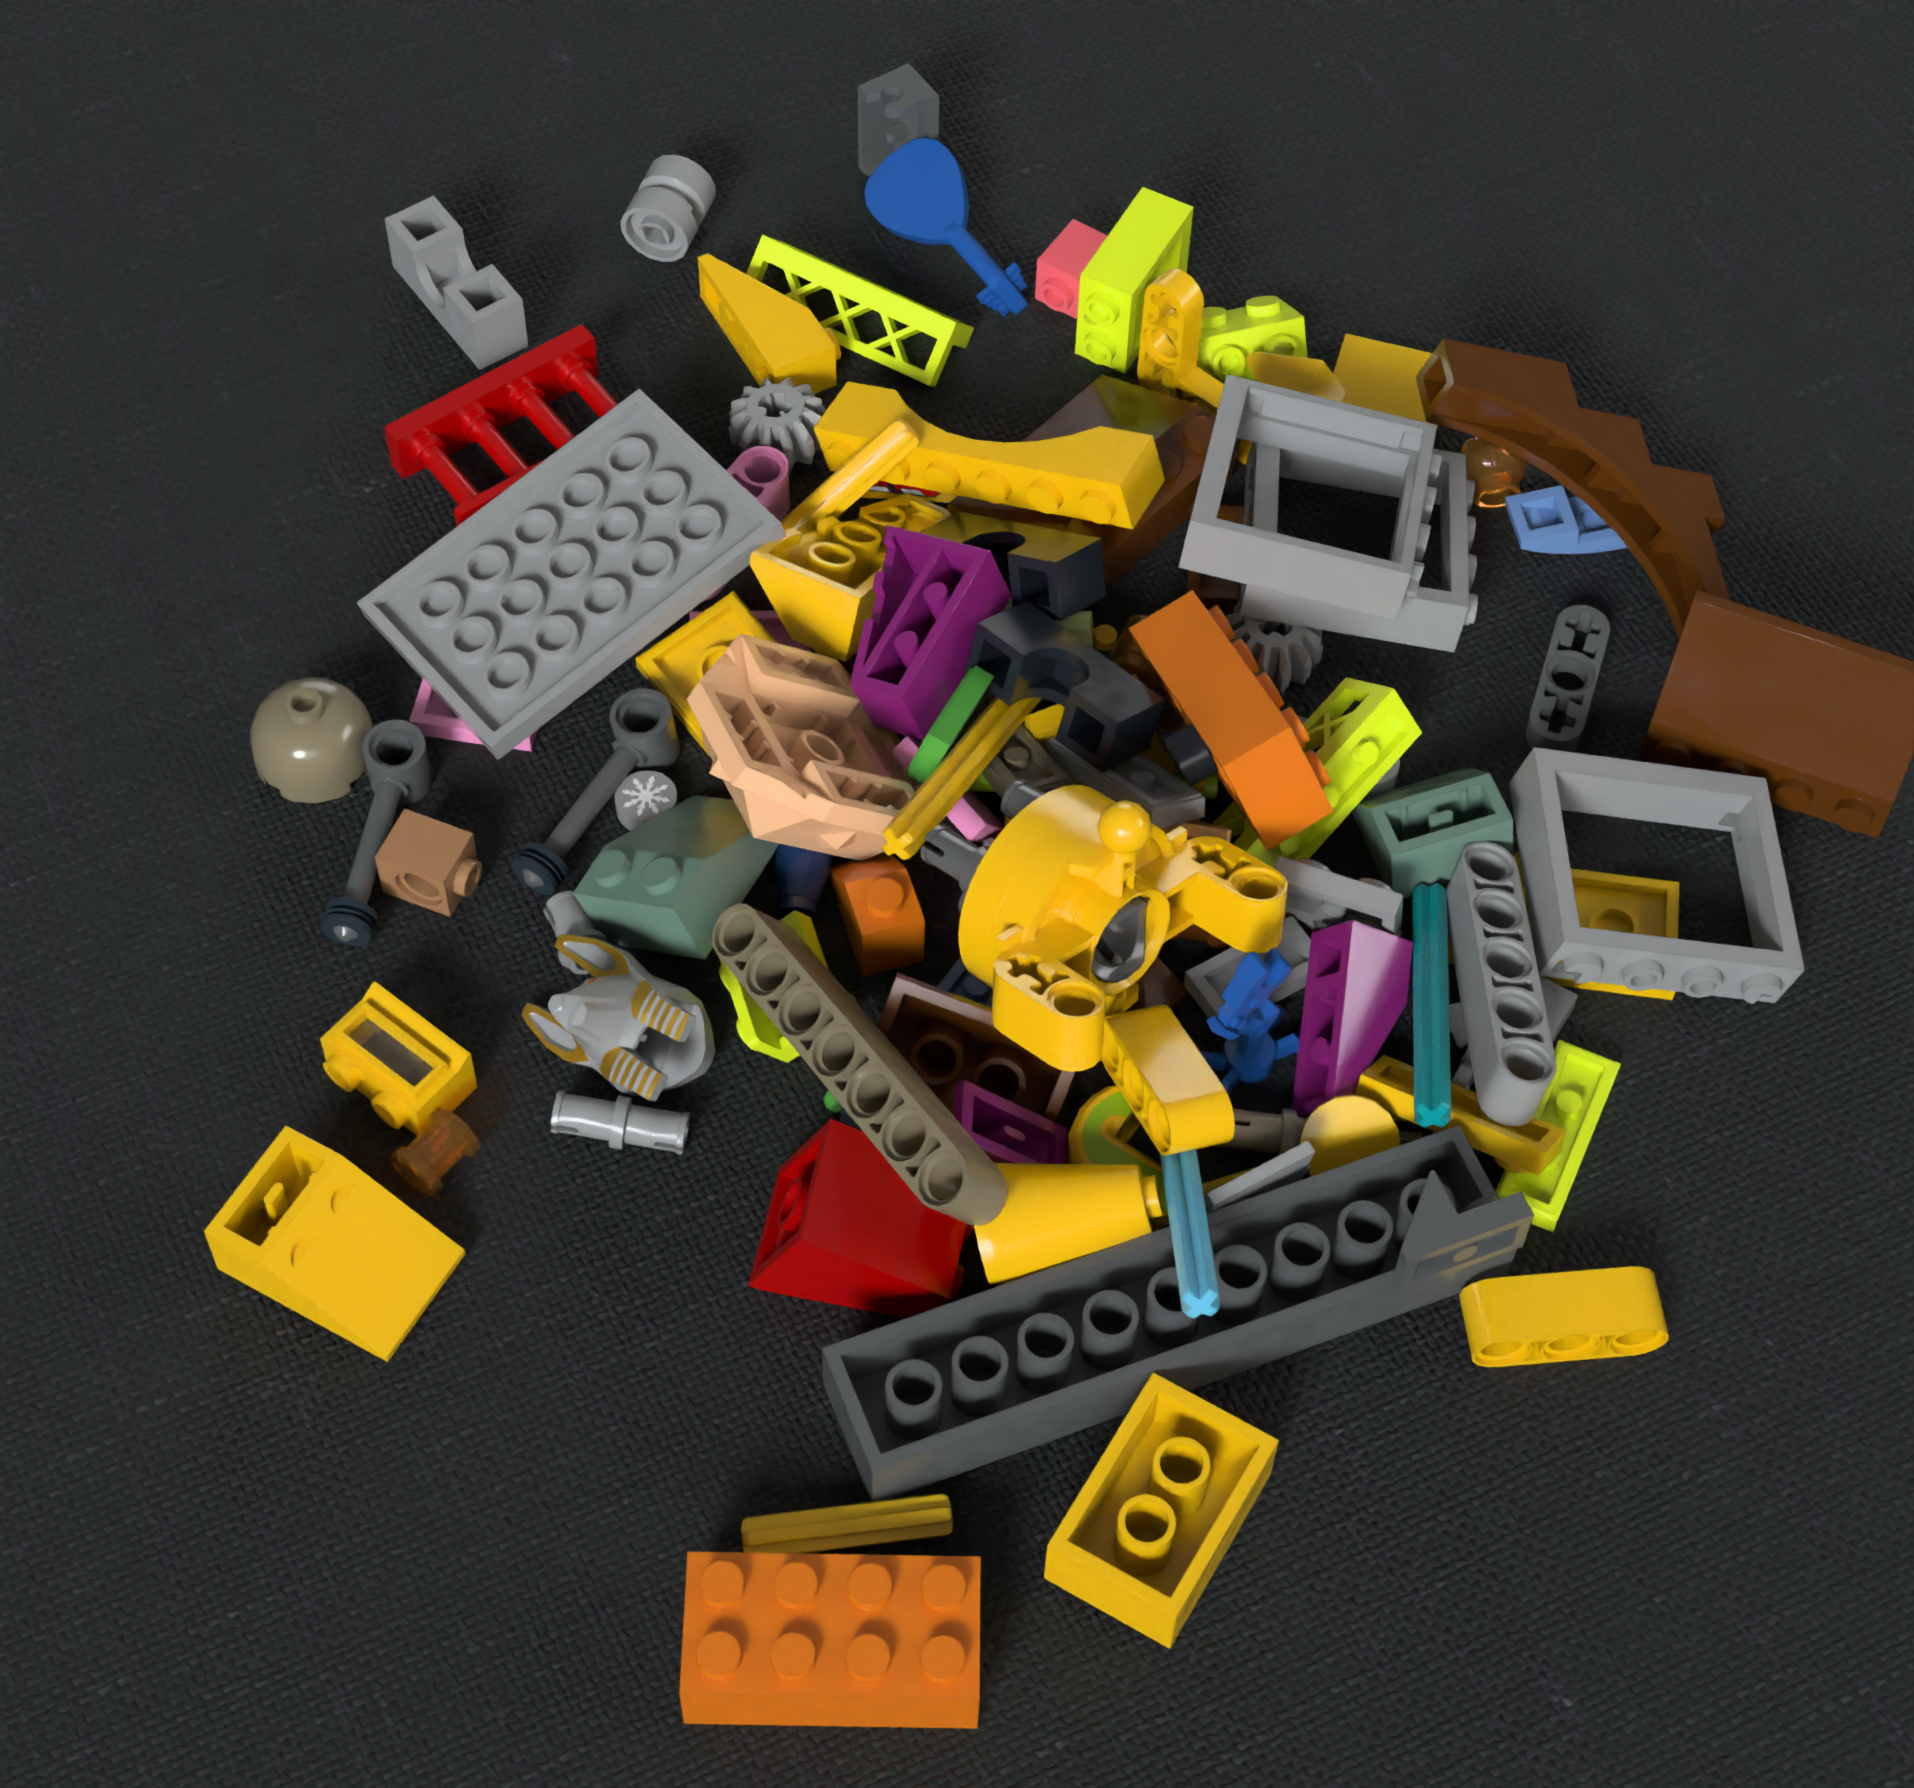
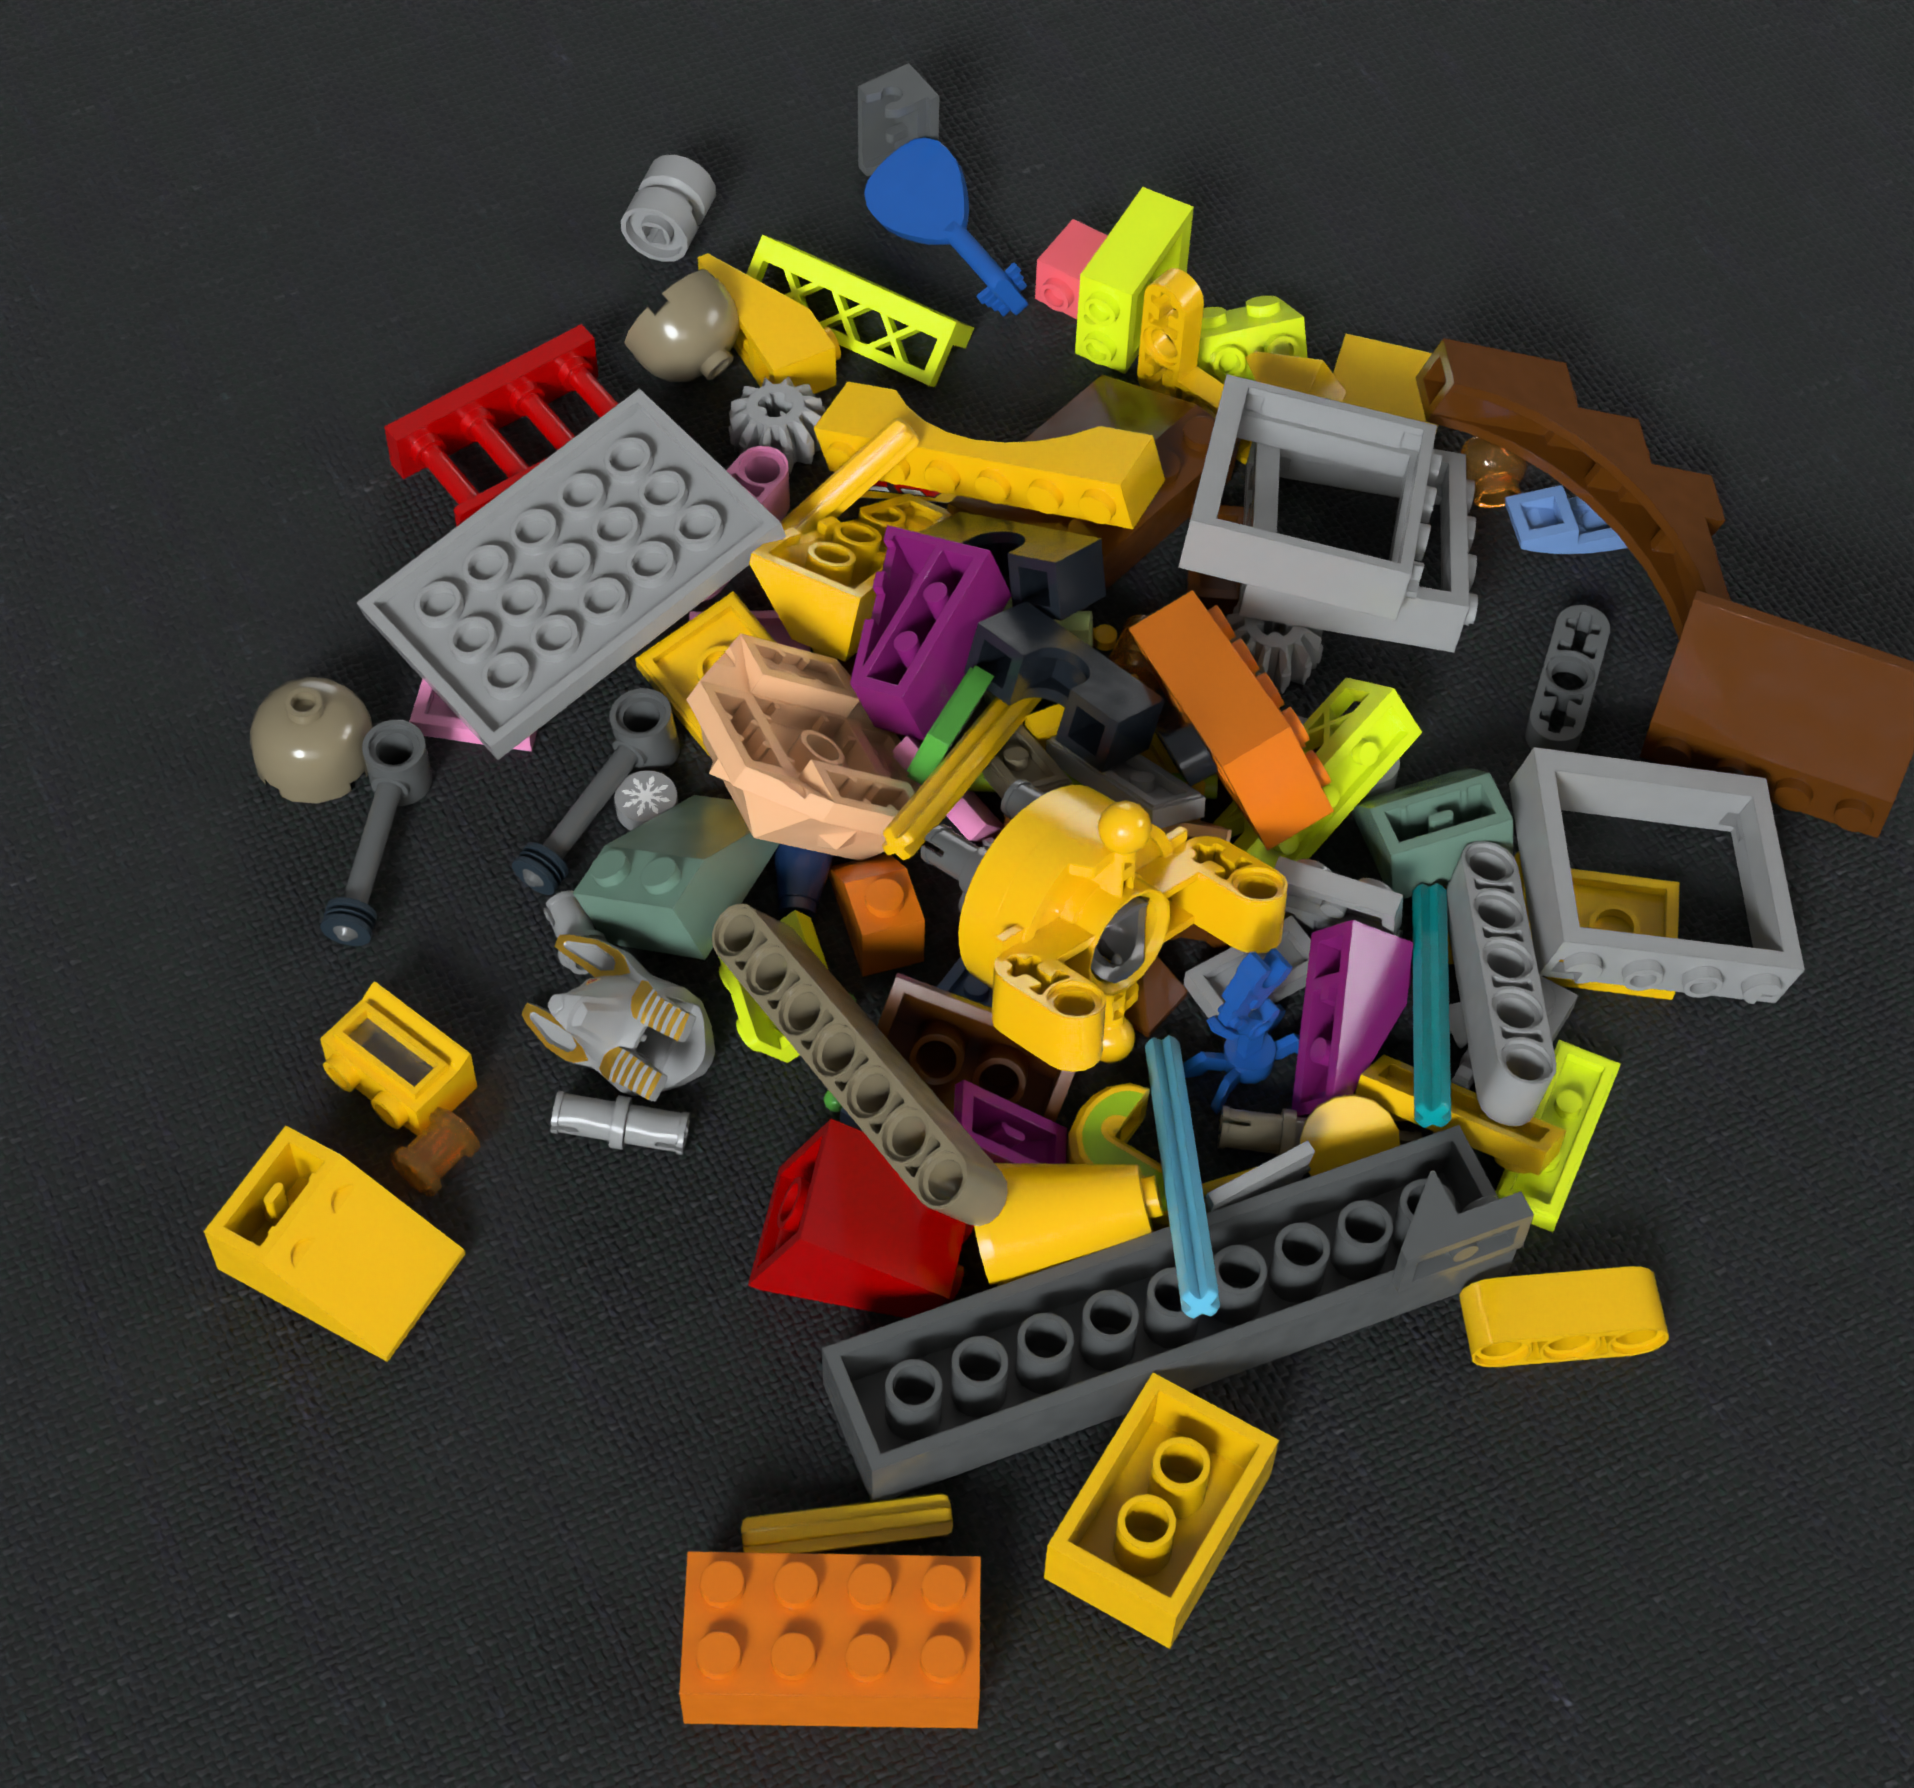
(428, 863): medium nougat brick -> none
(471, 305): light grey arch -> none
(689, 332): none -> dark tan cylinder
(1166, 1080): yellow beam -> none

